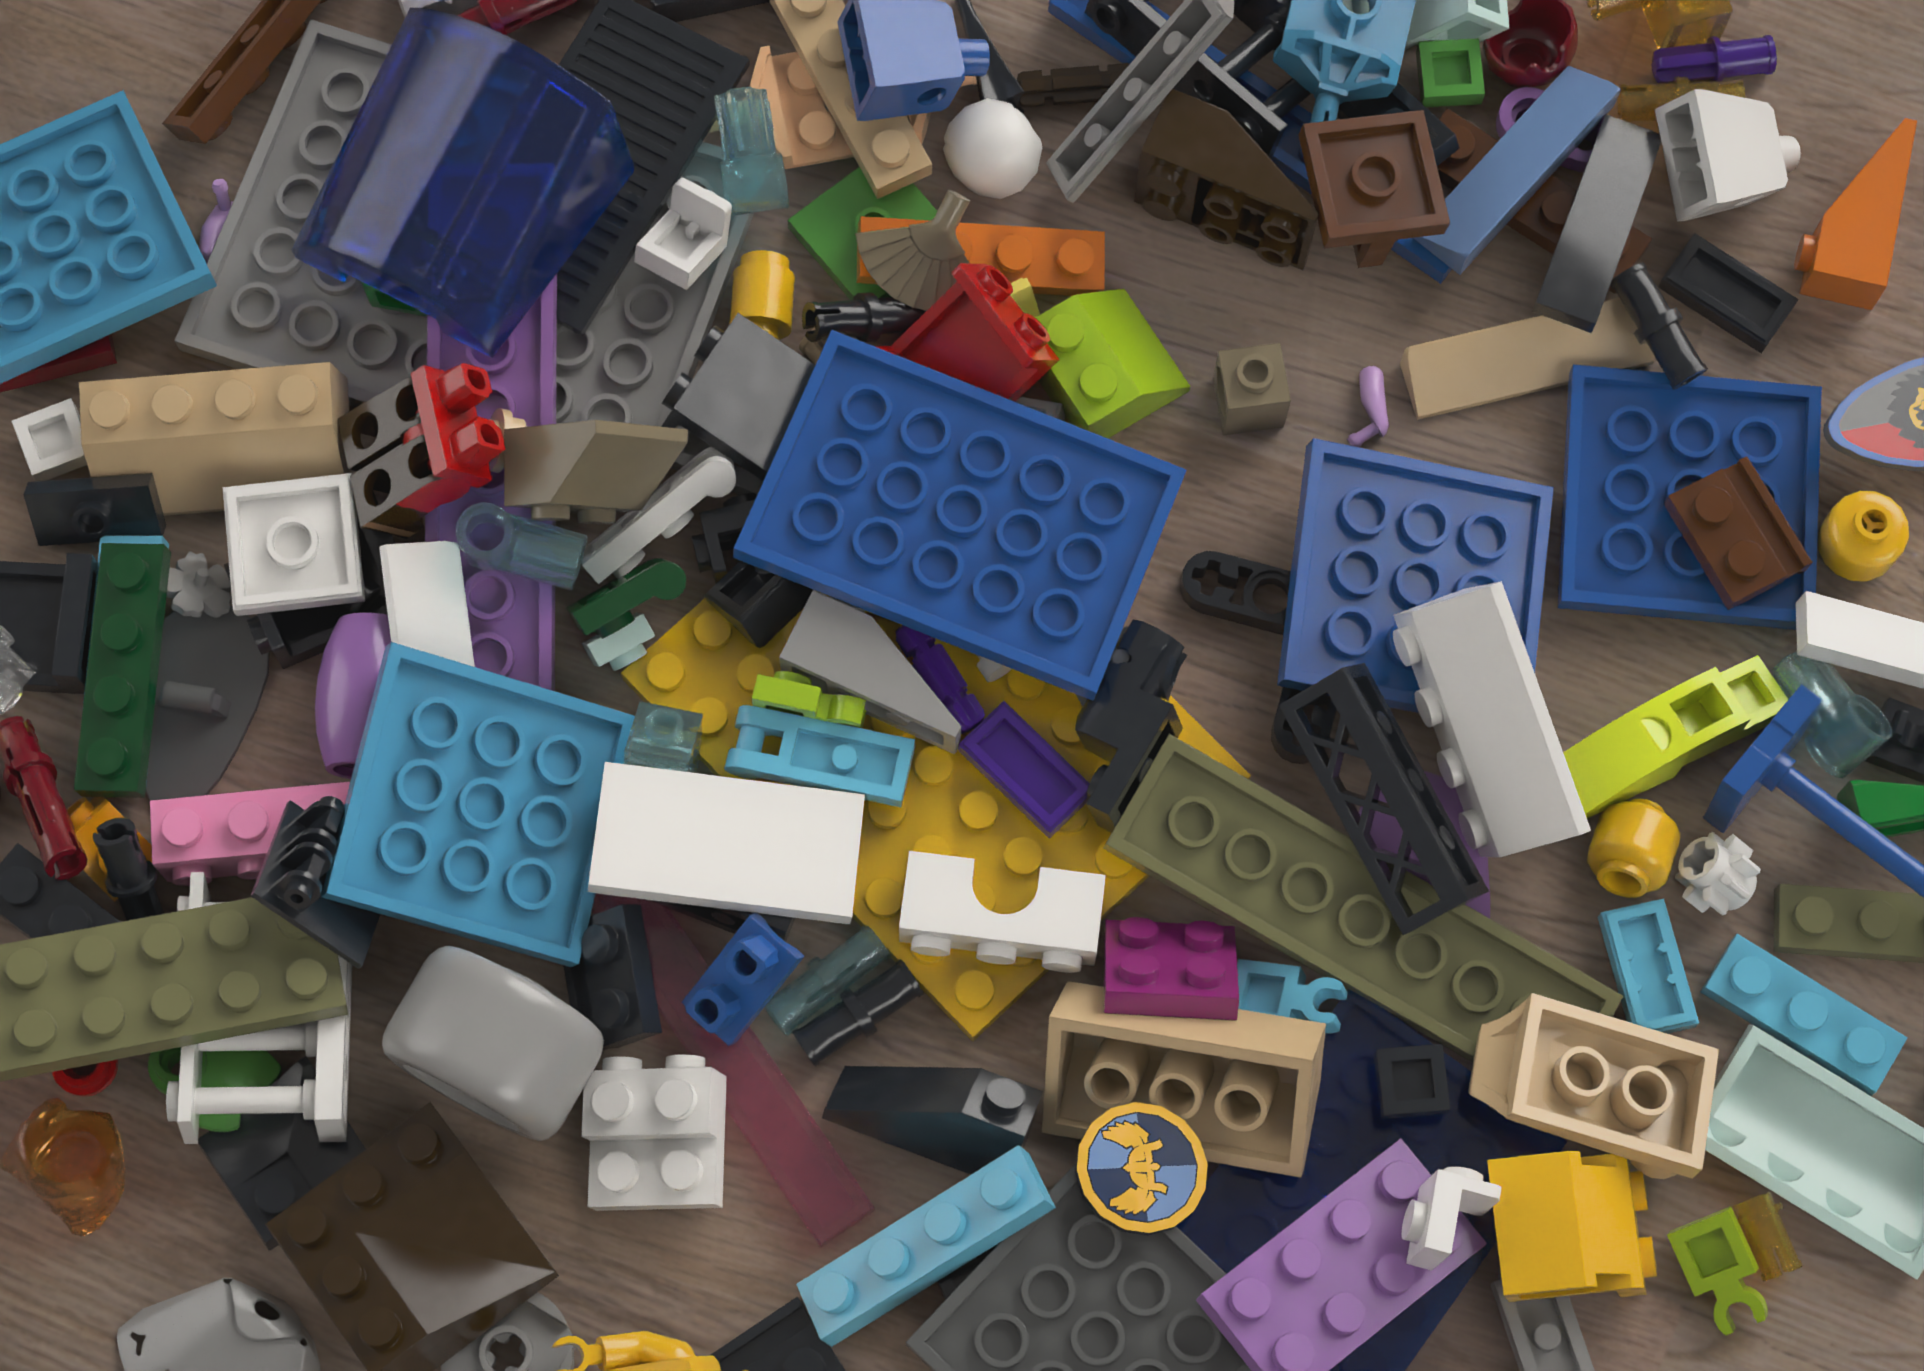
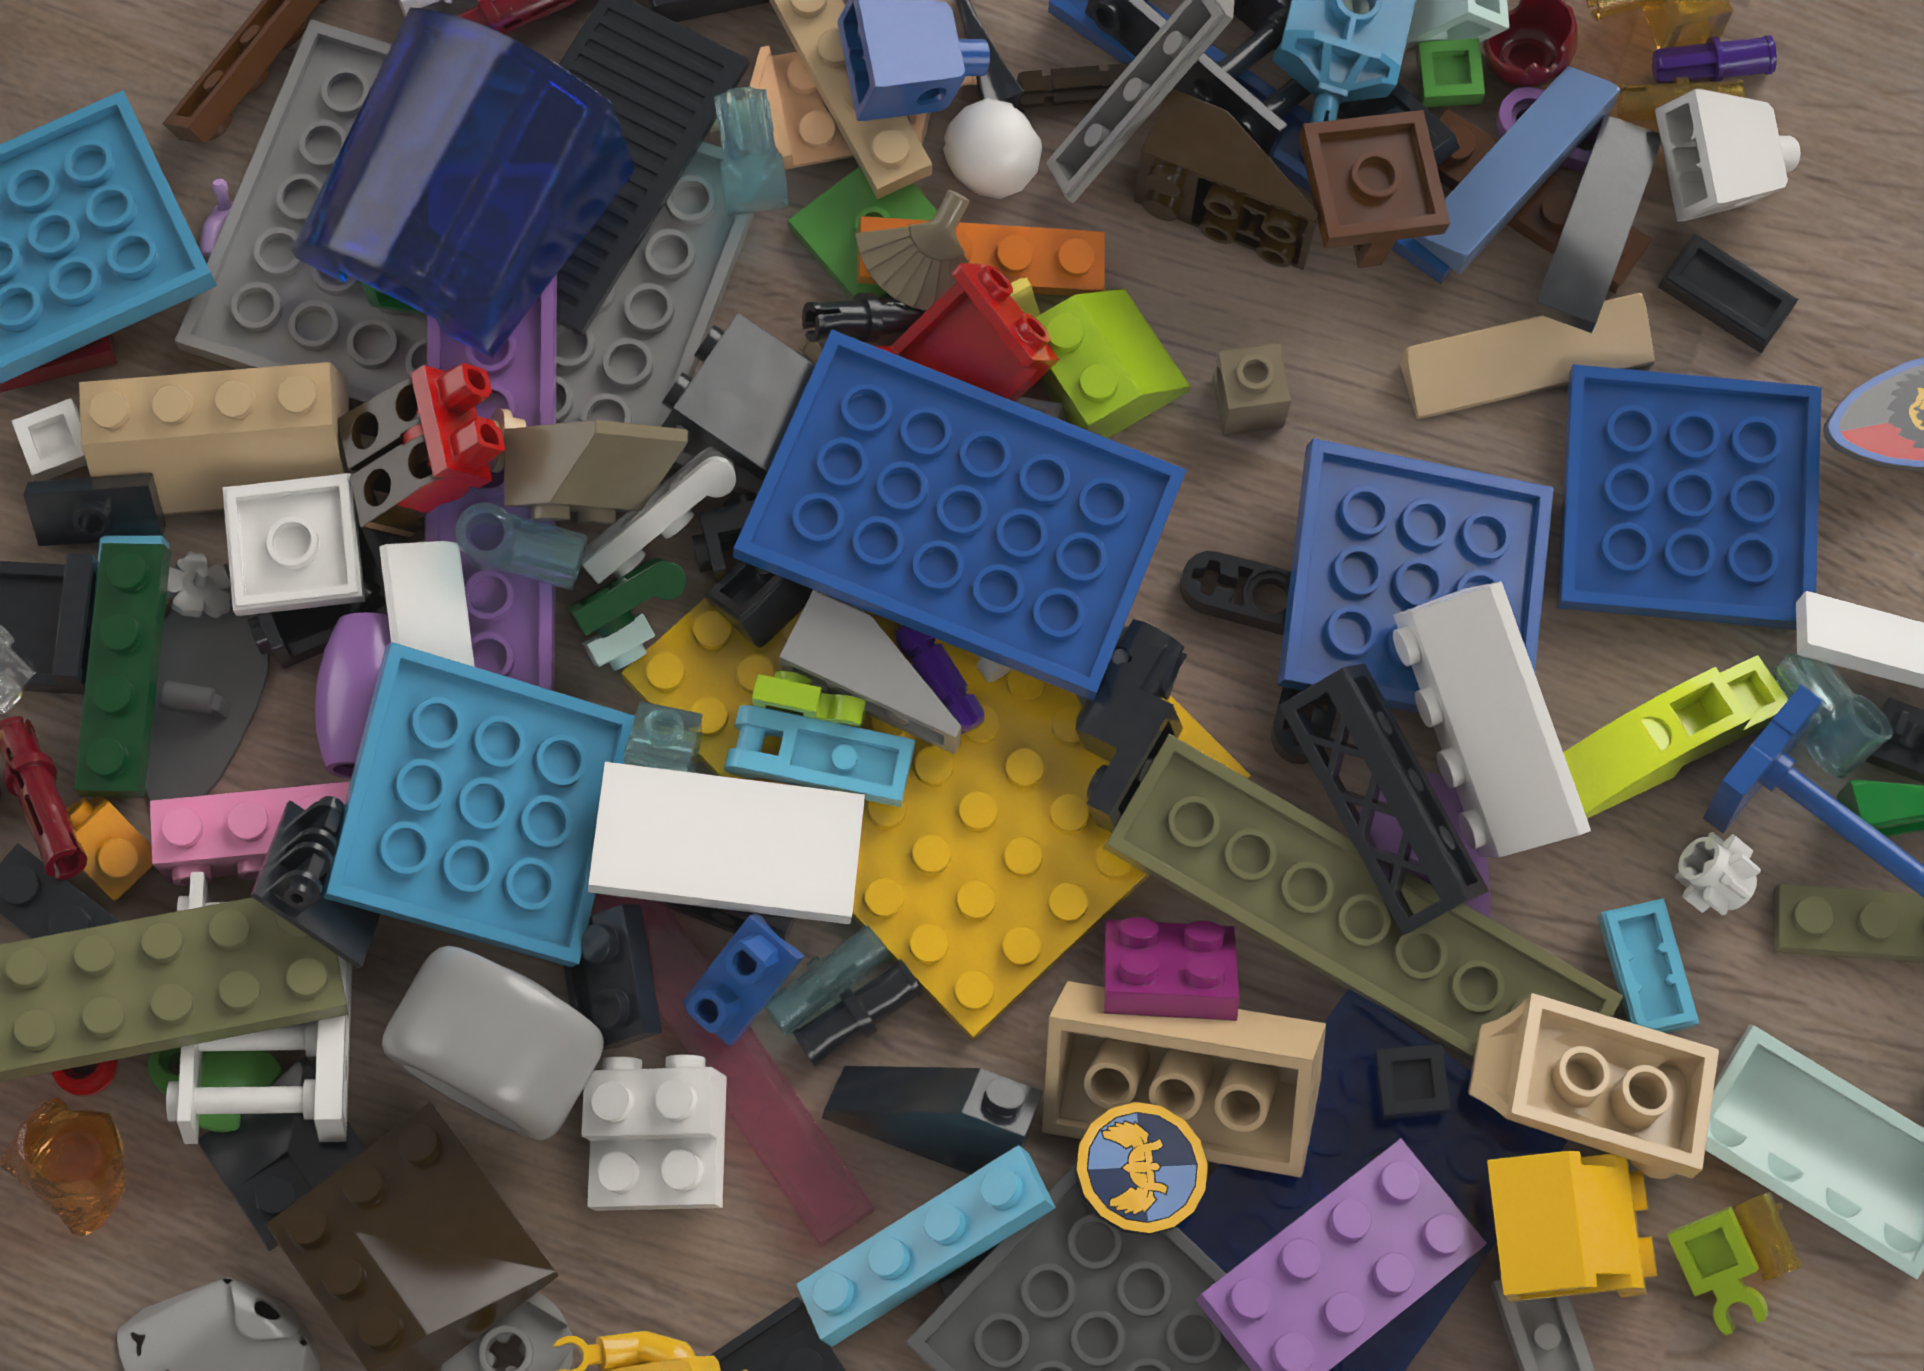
(128, 872): black axle -> none
(687, 235): white bracket -> none
(764, 291): yellow brick -> none
(945, 914): white arch -> none
(1025, 769): dark purple tile -> none
(1283, 992): medium azure plate -> none
(1373, 399): lavender piece -> none
(1433, 1217): white bracket -> none
(1633, 848): yellow head -> none
(1658, 325): black pin -> none
(1737, 533): reddish brown plate -> none
(1803, 1014): medium azure plate -> none
(1855, 239): orange slope -> none
(1863, 536): yellow head -> none

